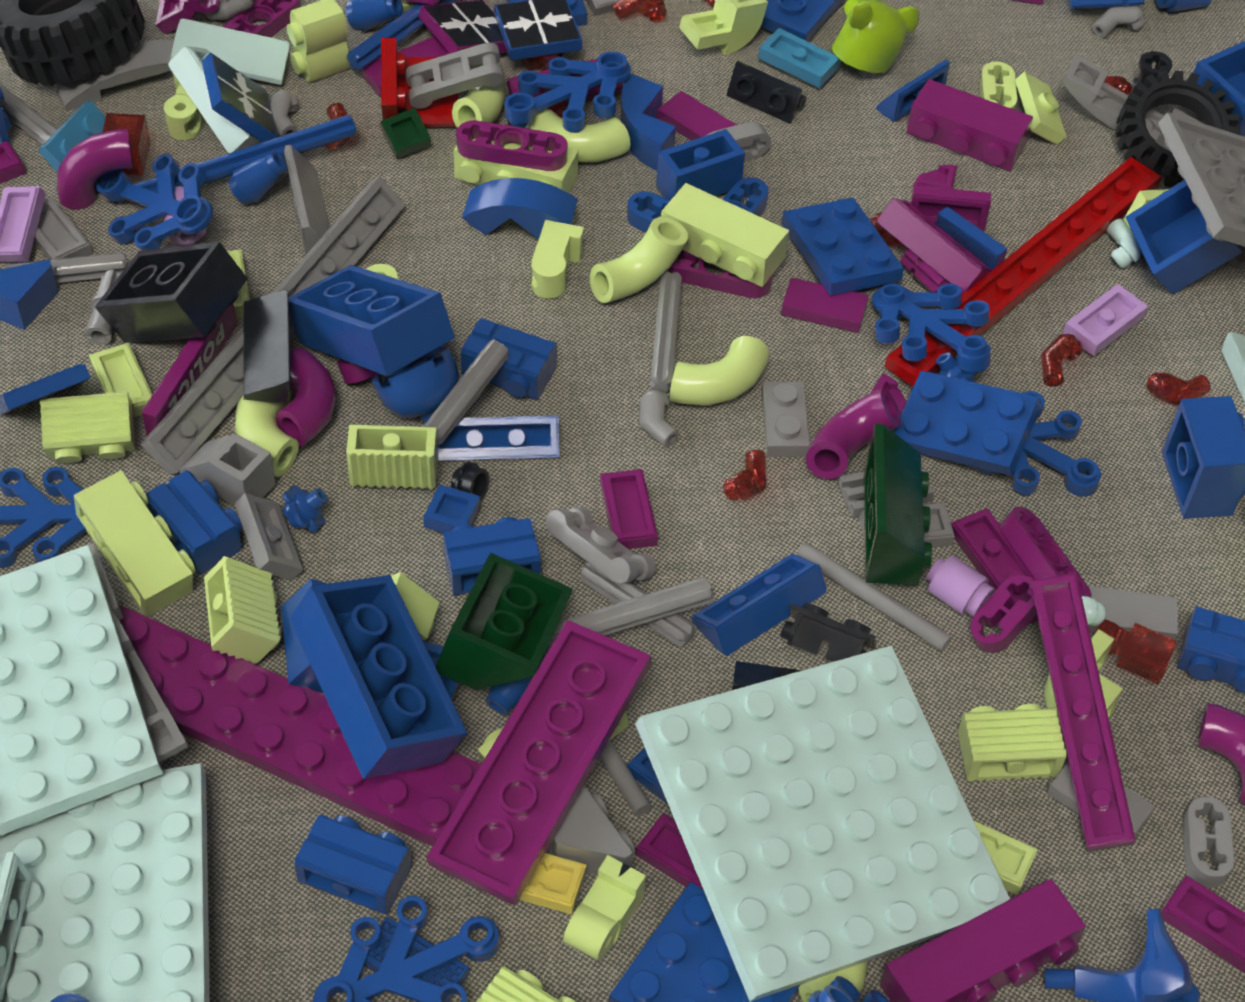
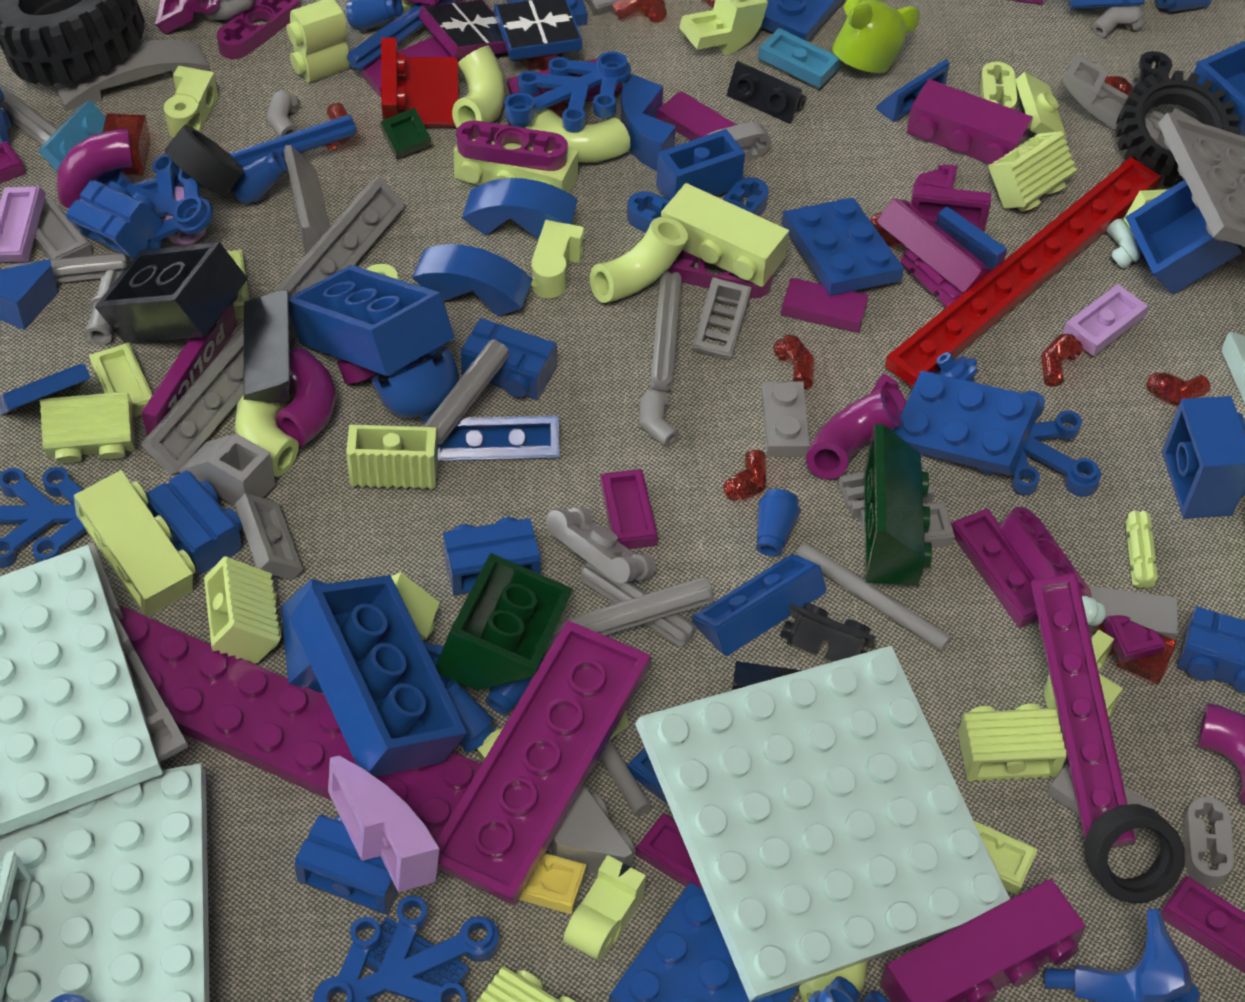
(115, 217): none -> blue brick
(189, 72): light aqua slope -> none
(204, 160): none -> black tyre
(239, 99): tile -> none
(248, 53): light aqua slope -> none
(304, 508): blue plant -> none
(383, 825): none -> lavender slope
(450, 509): blue plate -> none
(454, 74): light grey plate -> none
(464, 268): none -> blue brick
(471, 479): black plate -> none
(473, 716): none -> blue cone
(721, 379): yellowish green cylinder -> none
(728, 293): none -> light grey slope
(776, 519): none -> blue cone
(801, 357): none -> clear red arm
(896, 302): blue plant -> none
(959, 585): lavender brick -> none
(998, 609): magenta beam -> none
(1033, 170): none -> yellowish green brick
(1132, 639): none -> magenta tile
(1141, 549): none -> yellowish green axle
(1158, 878): none -> black tyre

